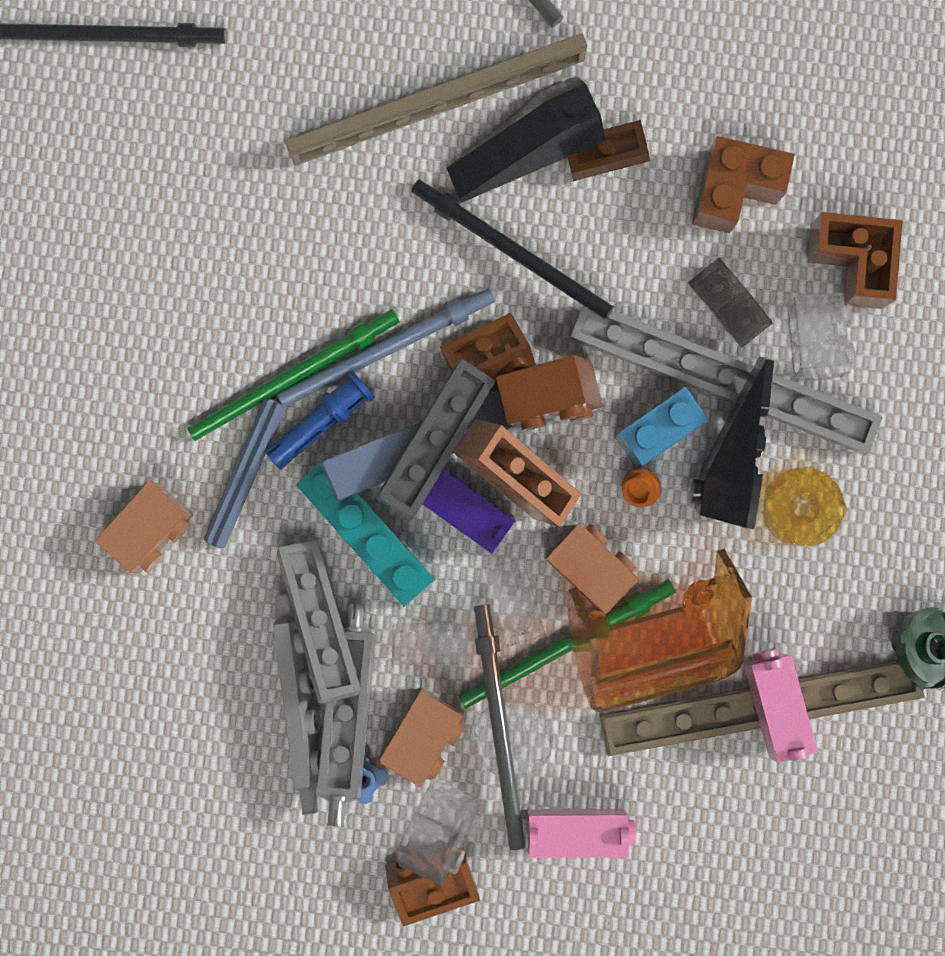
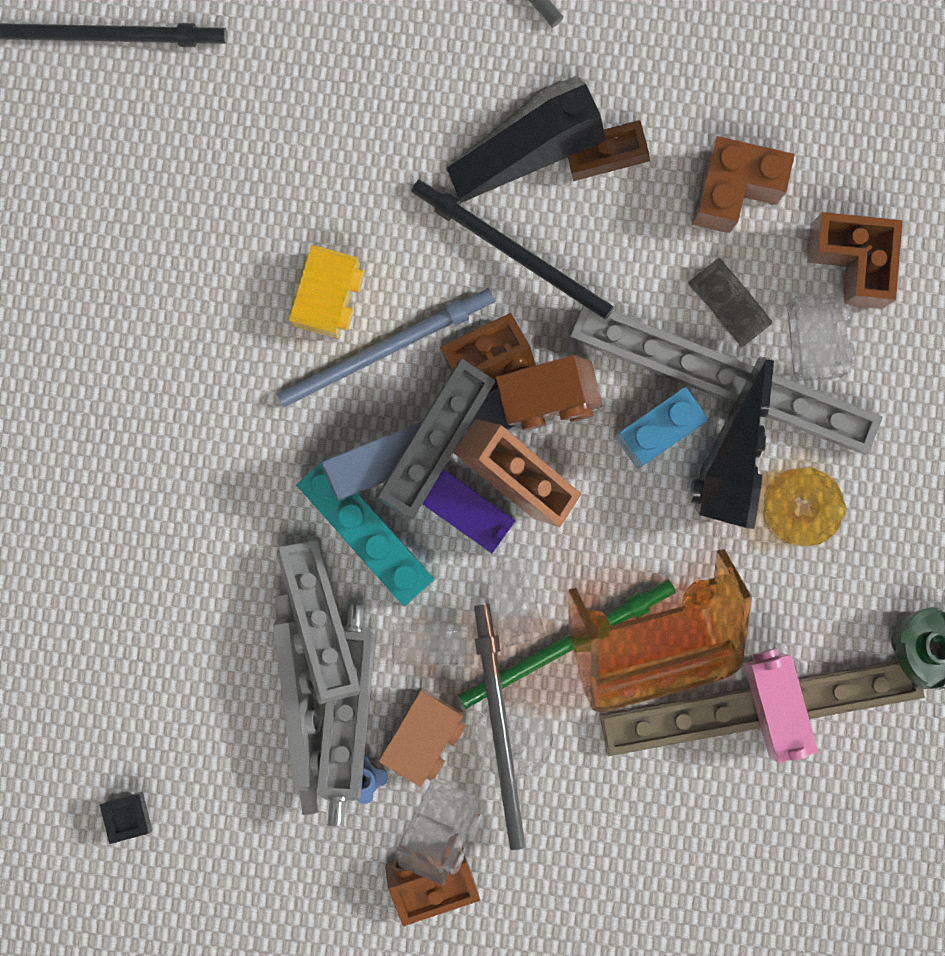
(126, 817): none -> black plate
(145, 528): nougat brick -> none
(244, 473): sand blue axle -> none
(326, 292): none -> yellow brick
(333, 409): blue pin -> none
(360, 335): green bar -> none
(437, 99): dark tan tile -> none
(579, 833): bright pink brick -> none
(592, 567): nougat brick -> none
(641, 487): orange plate -> none

